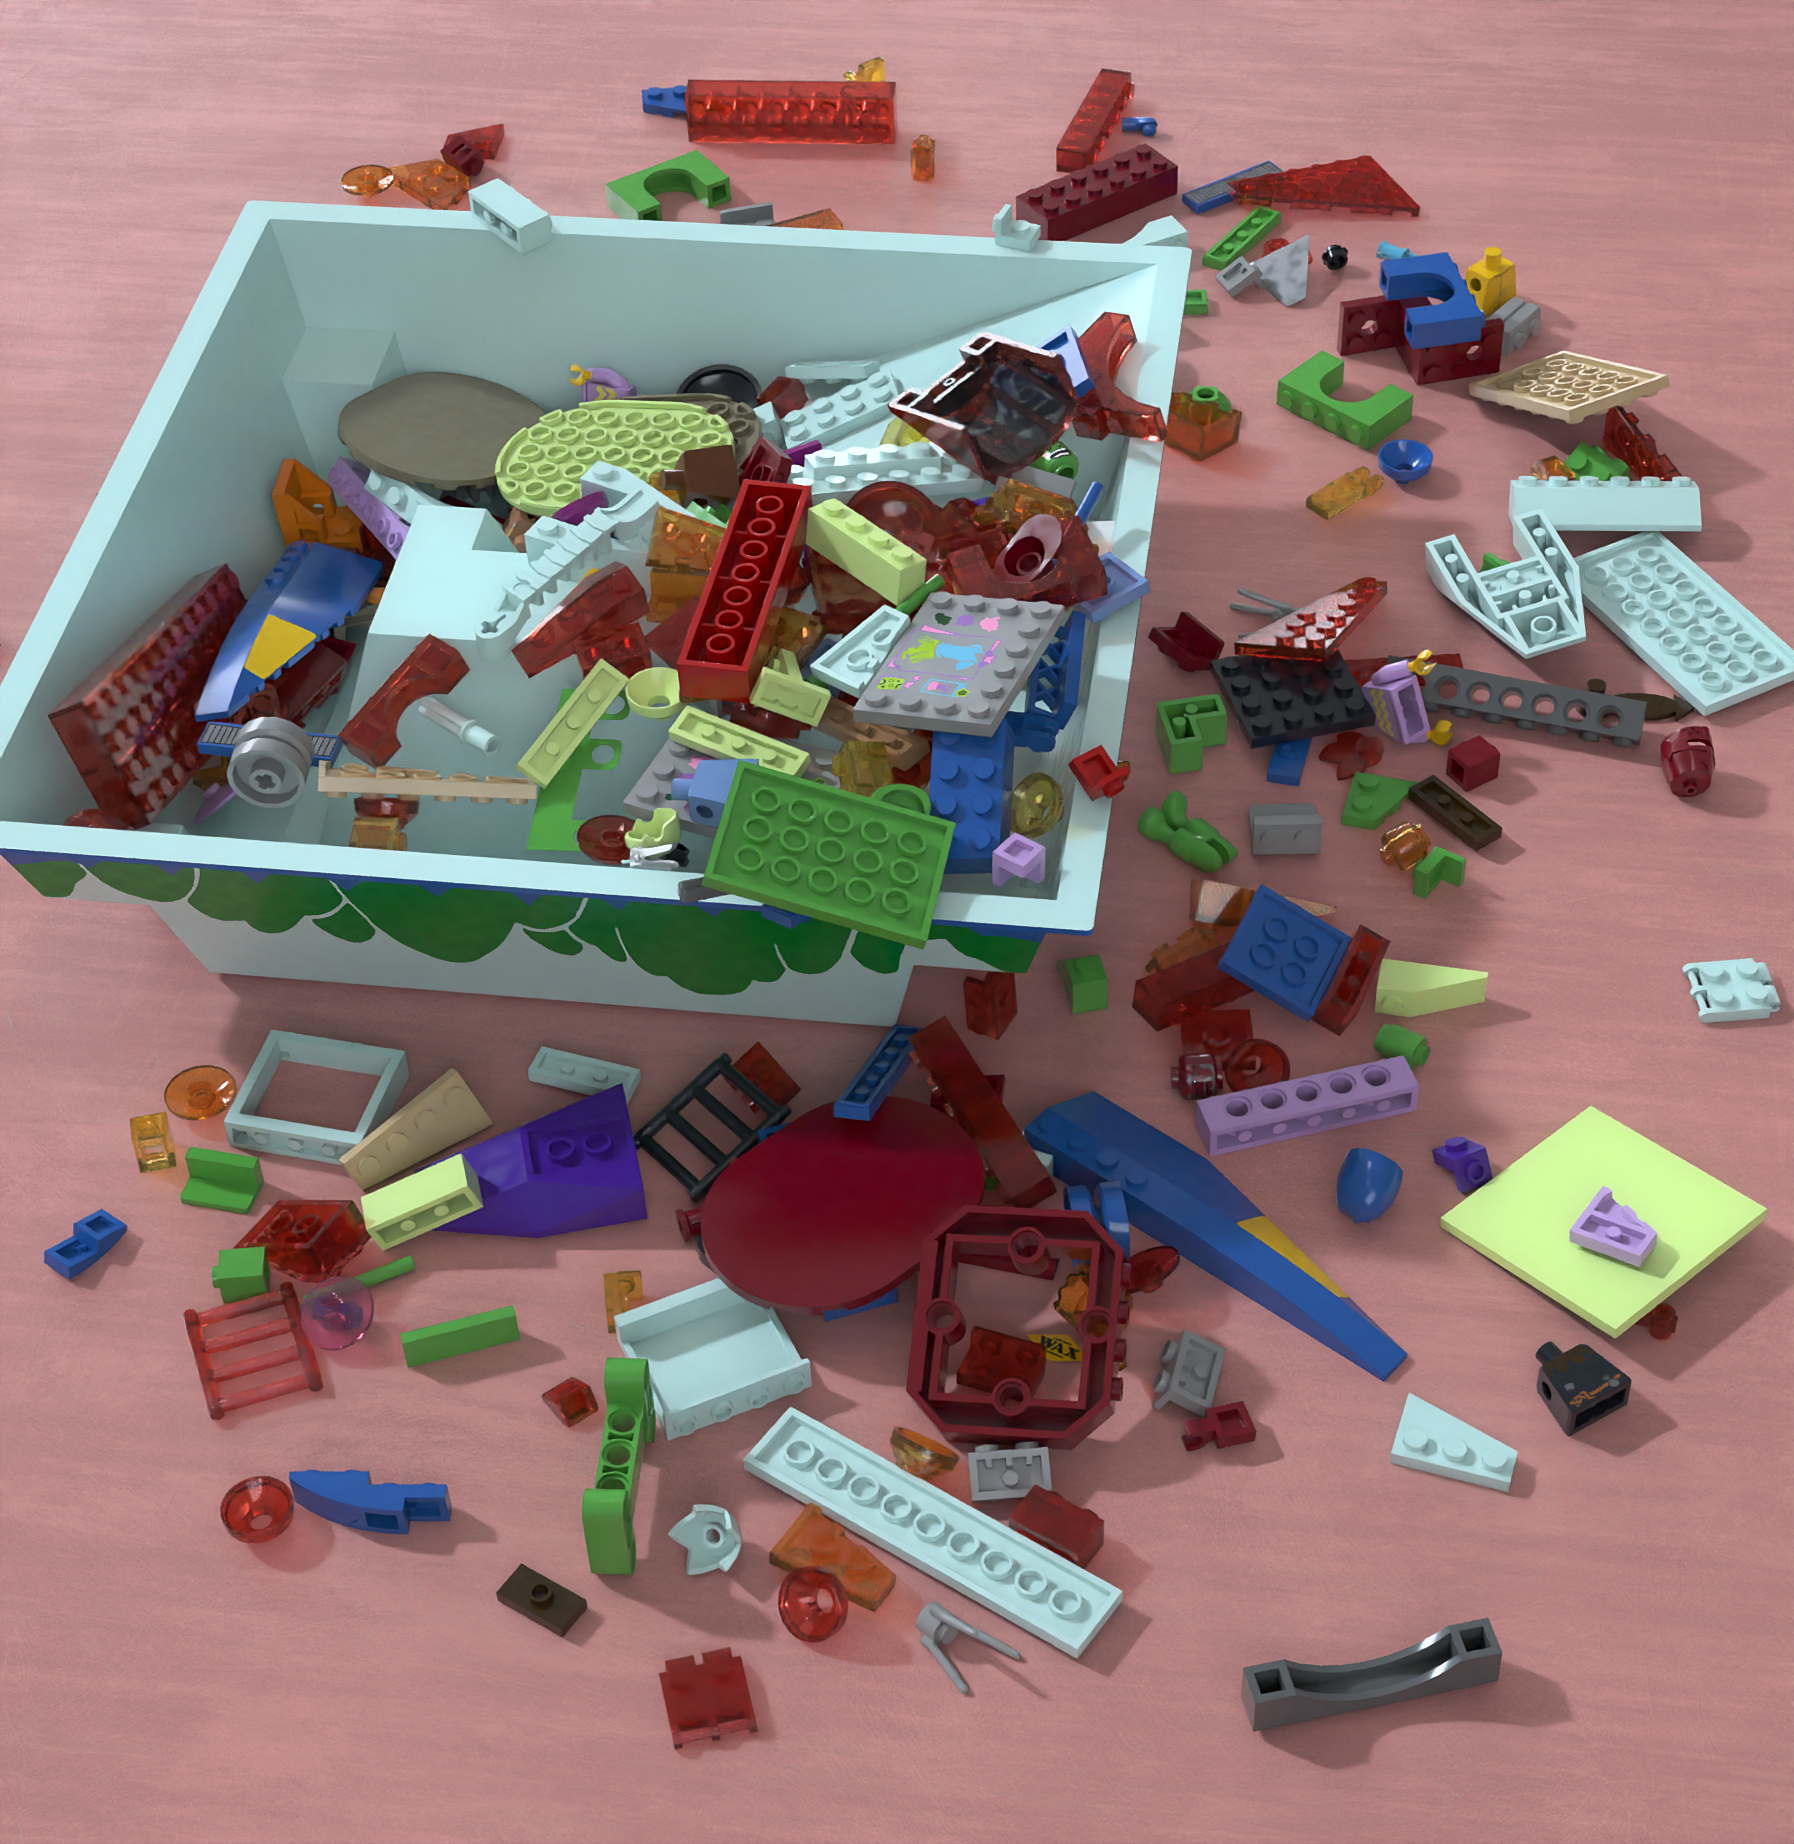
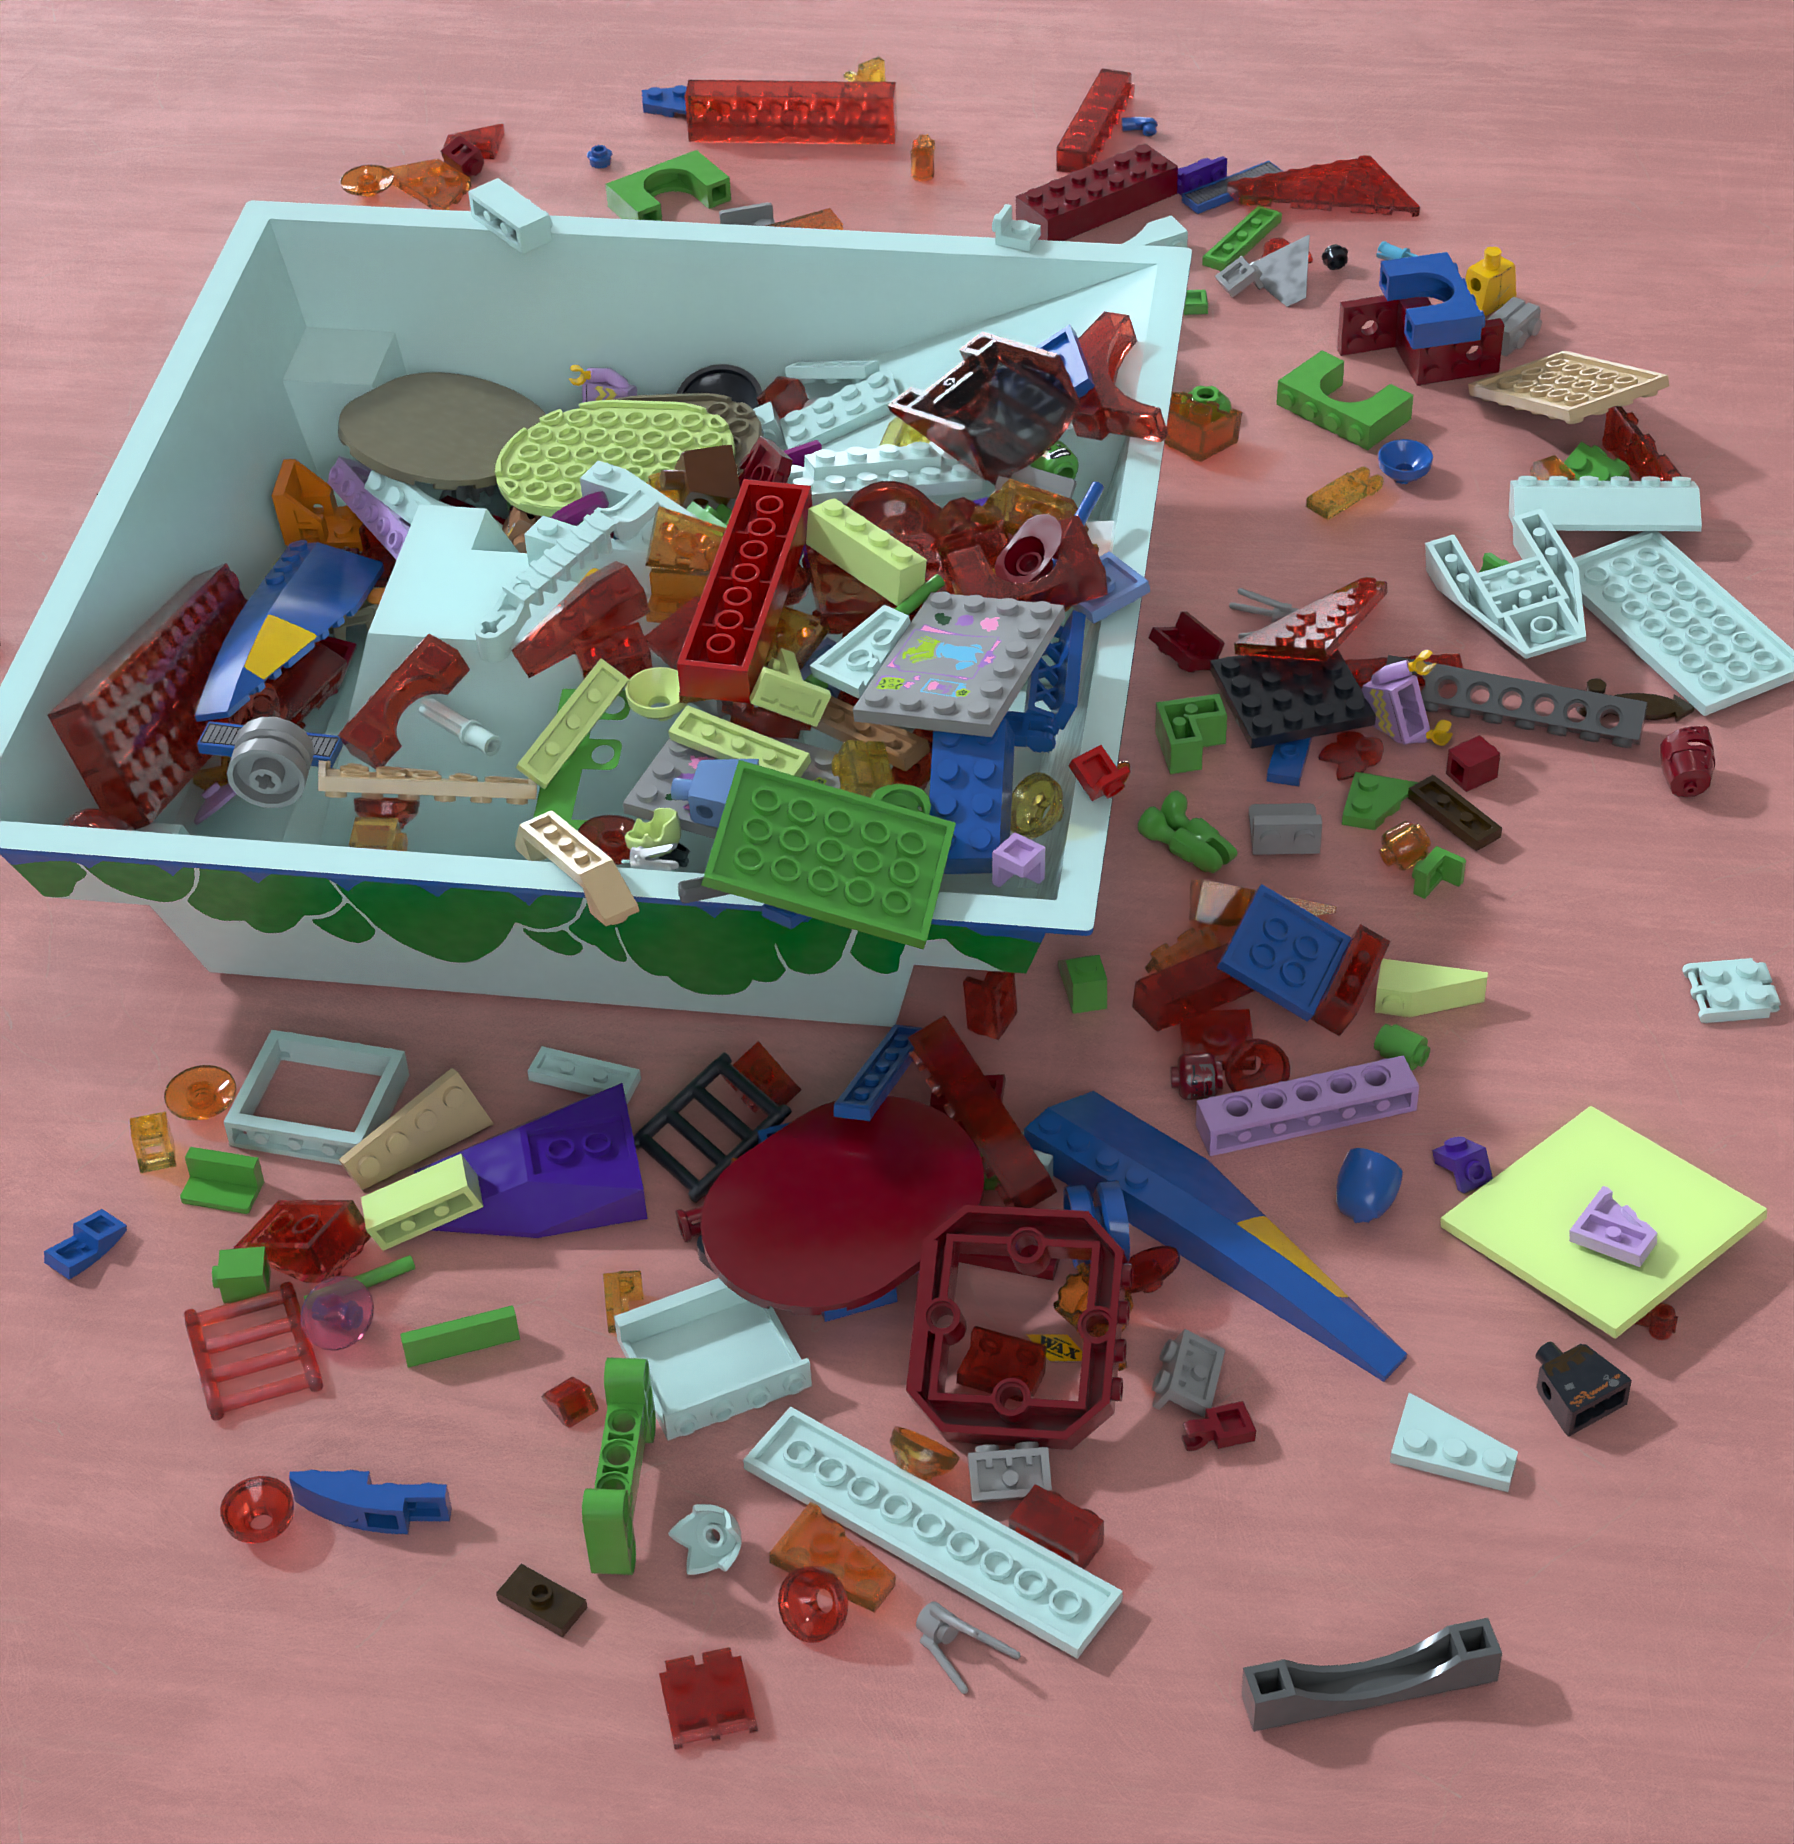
(581, 860): none -> tan slope
(599, 156): none -> blue plate
(1201, 174): none -> dark purple bracket

